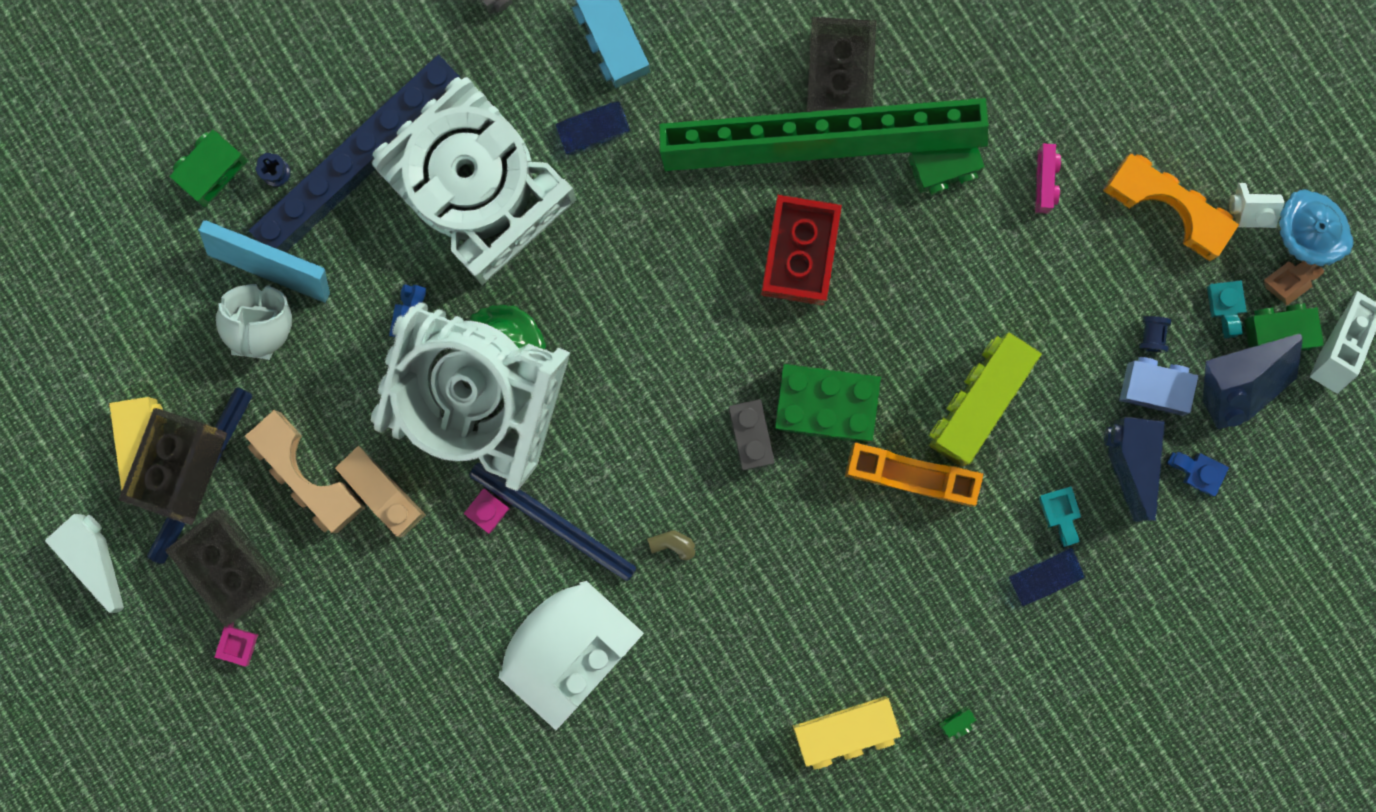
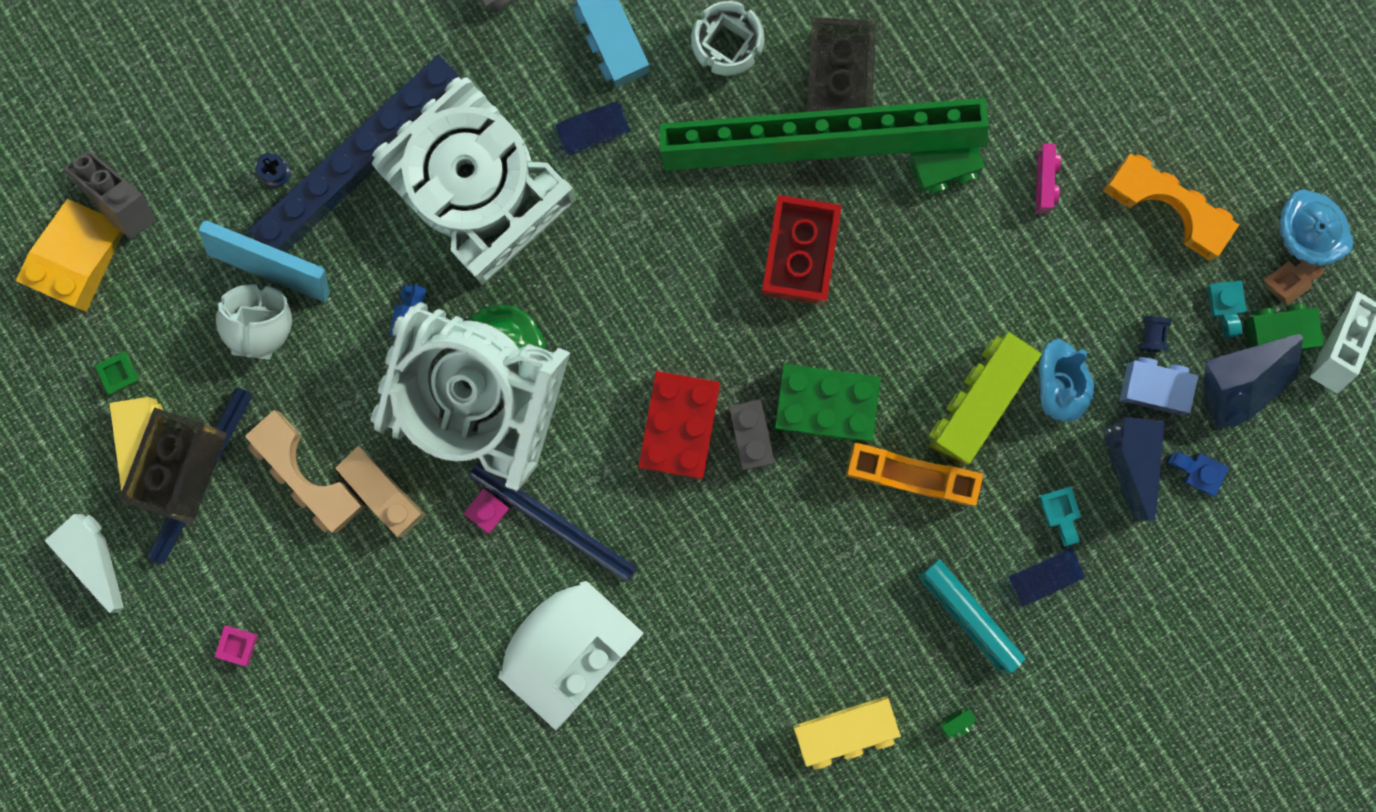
(71, 255): none -> yellow slope
(111, 194): none -> dark grey slope
(117, 373): none -> green plate
(208, 167): green brick -> none
(225, 568): clear smoke brick -> none
(675, 541): olive arm -> none
(679, 425): none -> red brick
(736, 19): none -> light aqua piece
(971, 617): none -> teal brick
(1064, 381): none -> dark azure piece
(1255, 209): light aqua bracket -> none

